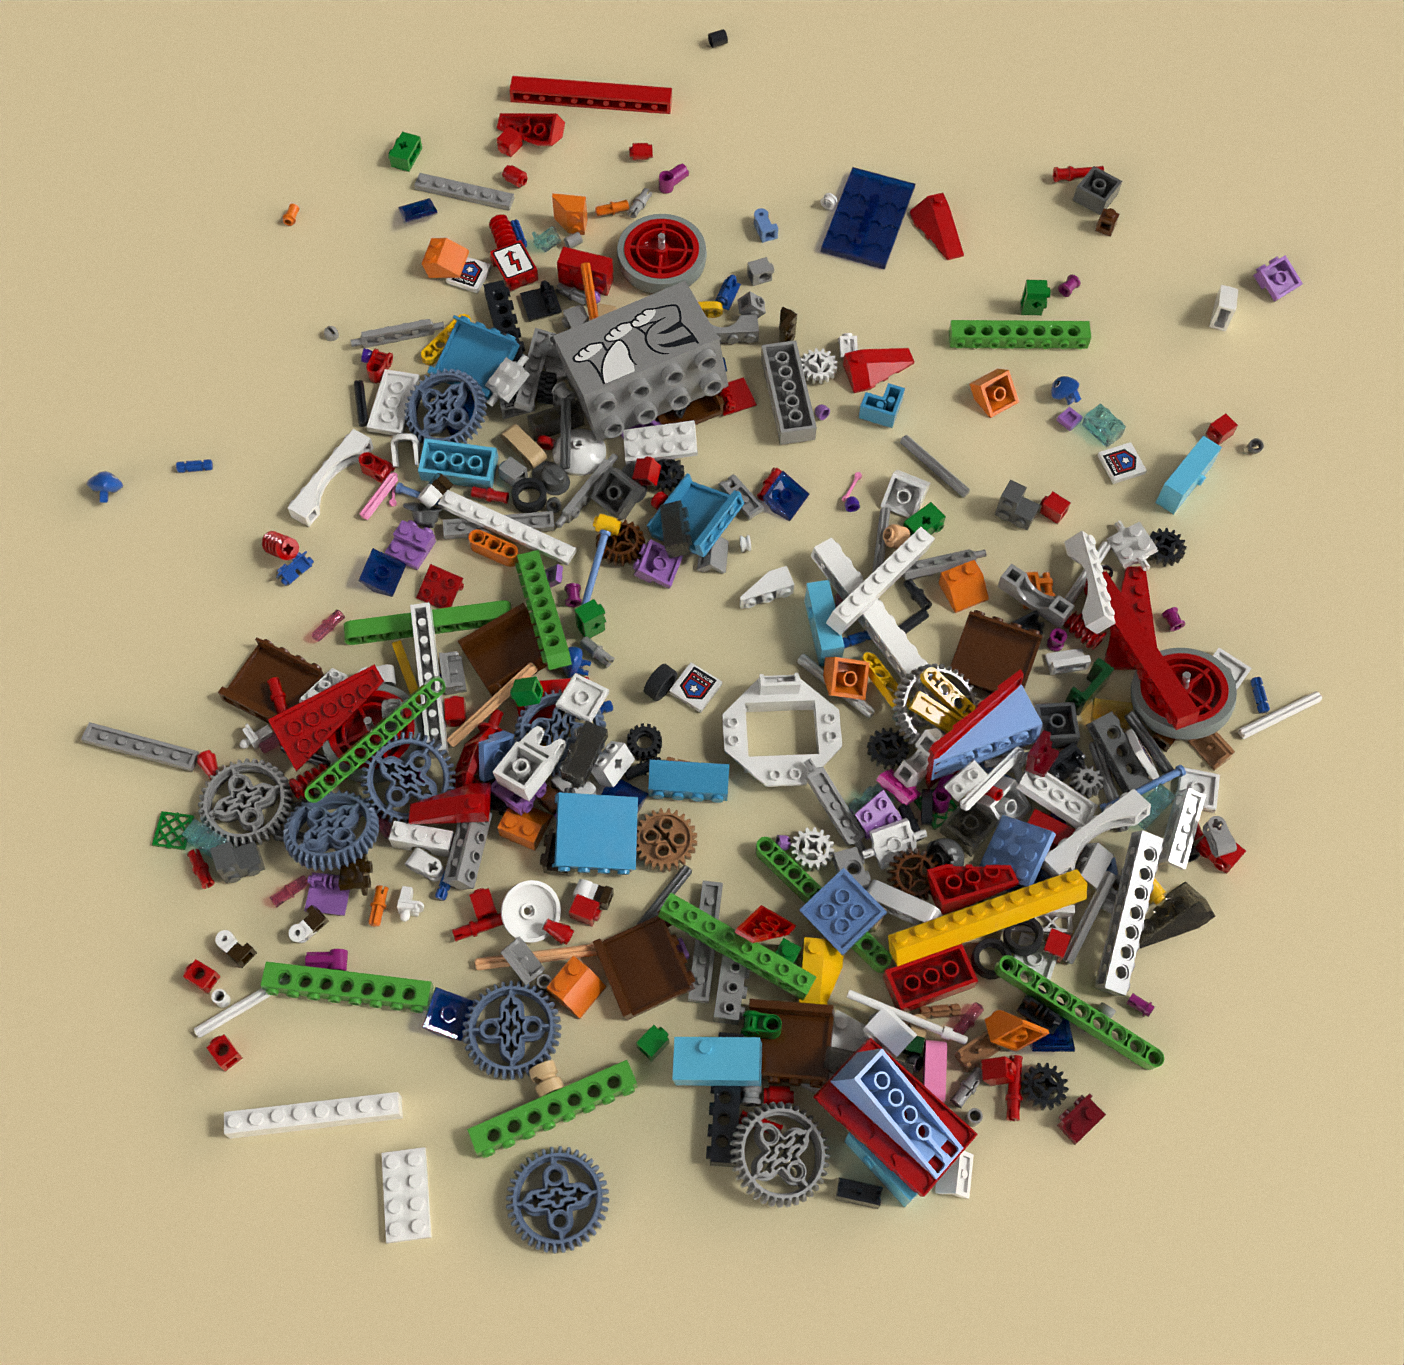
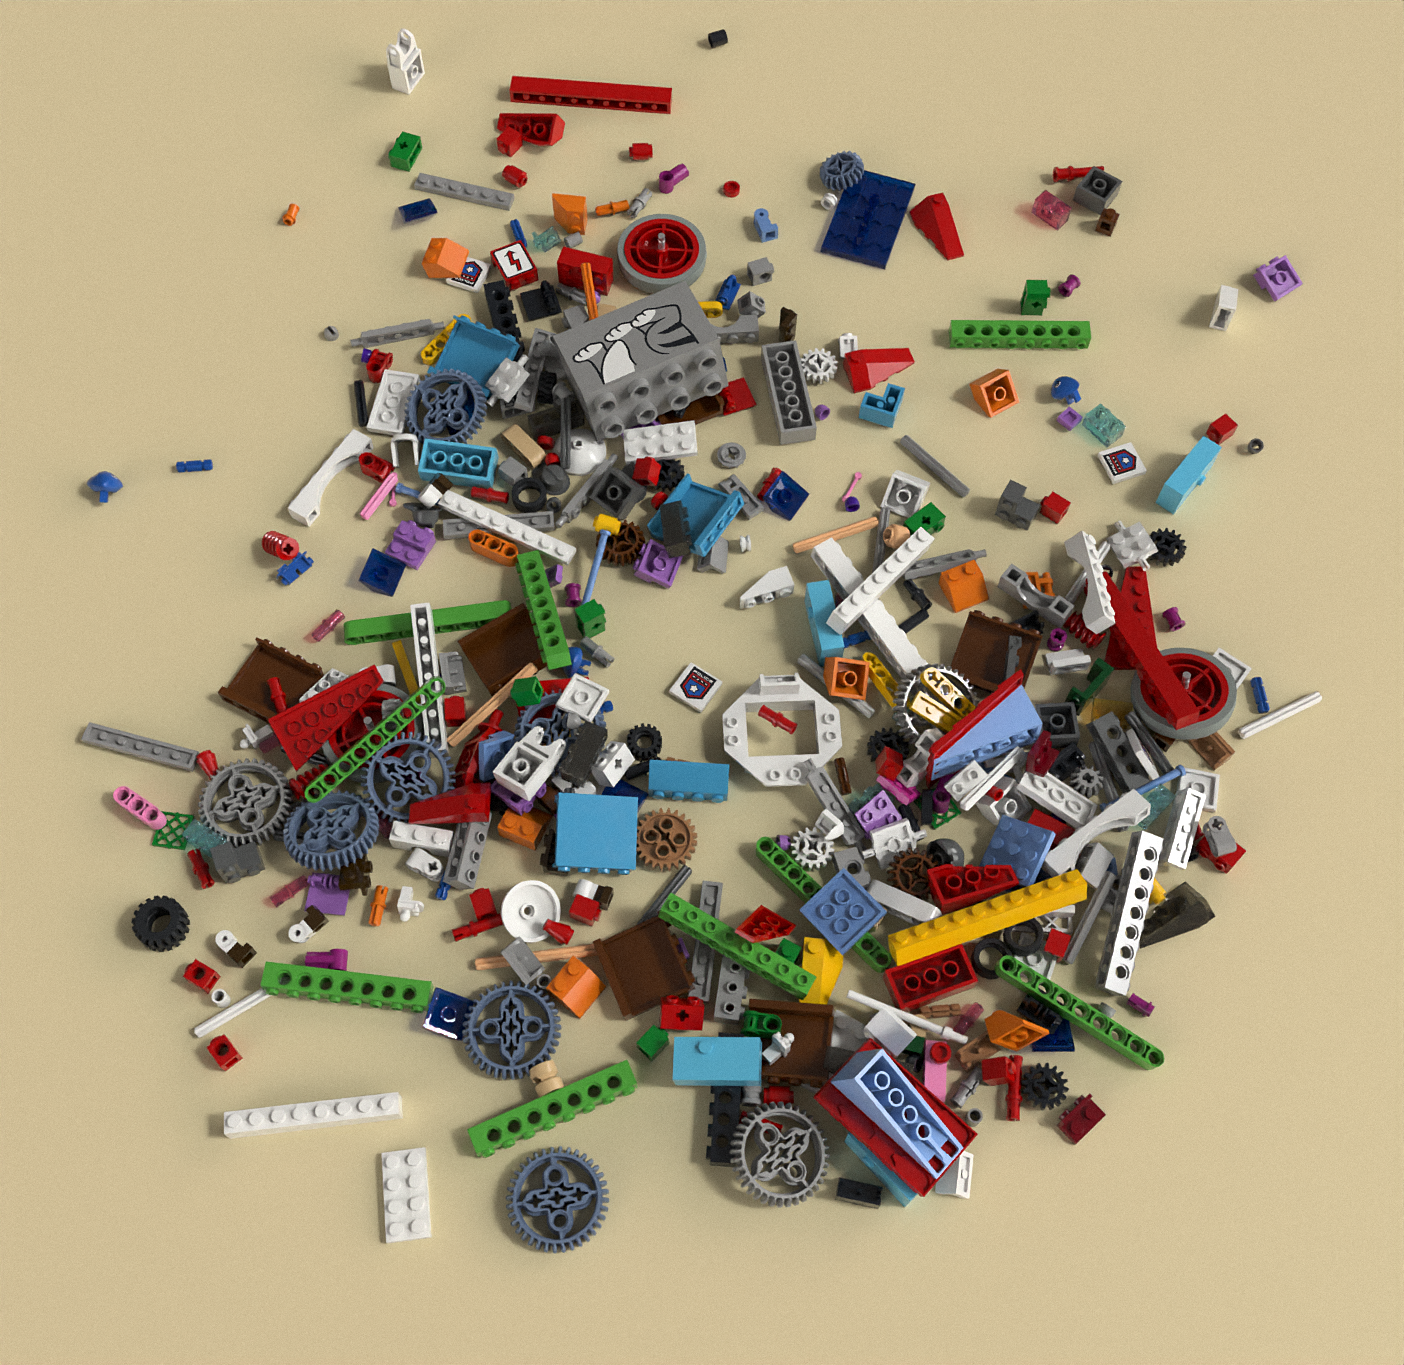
(144, 814): none -> bright pink beam
(171, 934): none -> black tyre
(404, 62): none -> white brick
(440, 587): red hinge -> none
(502, 230): red piece -> none
(552, 459): none -> red hinge
(573, 721): none -> light grey hinge
(660, 682): black tyre -> none
(690, 1019): none -> red brick
(731, 189): none -> red tile
(734, 449): none -> light grey gear
(777, 719): none -> red pin
(779, 1047): none -> white piece
(829, 825): none -> white plate
(836, 534): none -> light nougat axle
(841, 170): none -> sand blue gear
(842, 775): none -> reddish brown axle
(889, 763): none -> red brick
(940, 1053): none -> red tile
(969, 827): clear smoke brick -> none
(1011, 657): none -> dark grey hinge
(1051, 210): none -> clear pink brick

